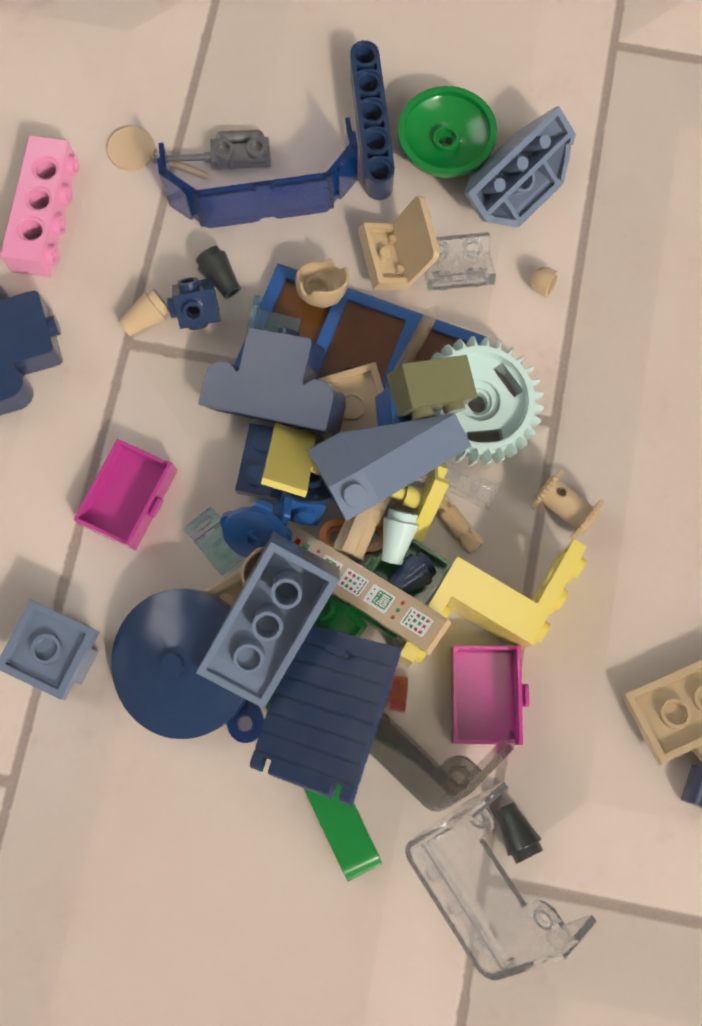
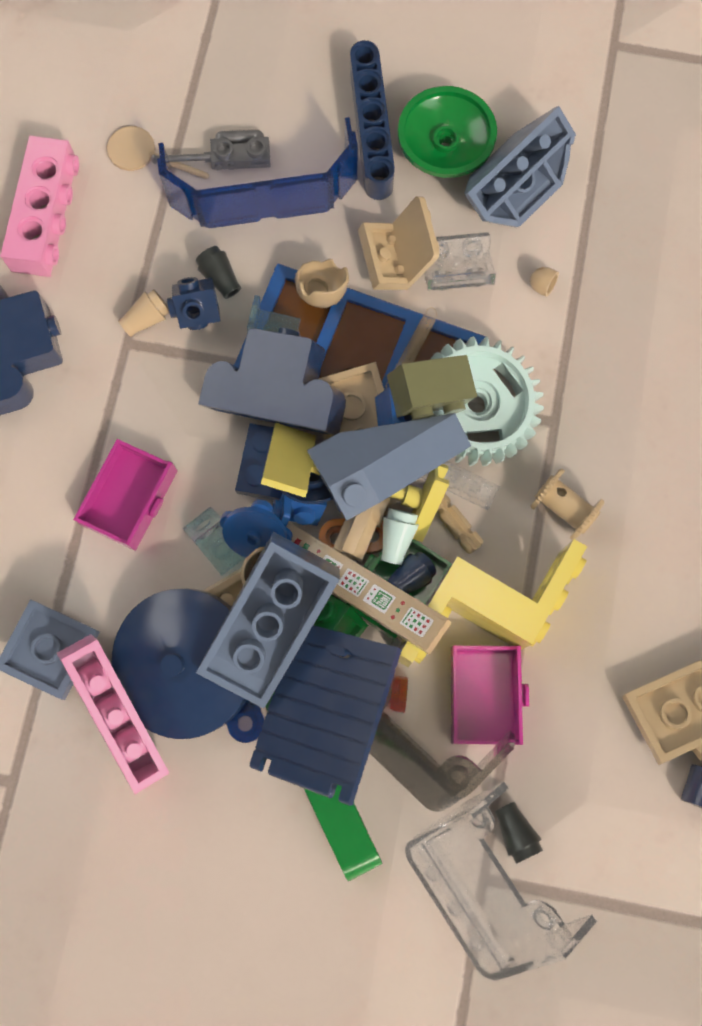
(113, 713): none -> bright pink brick

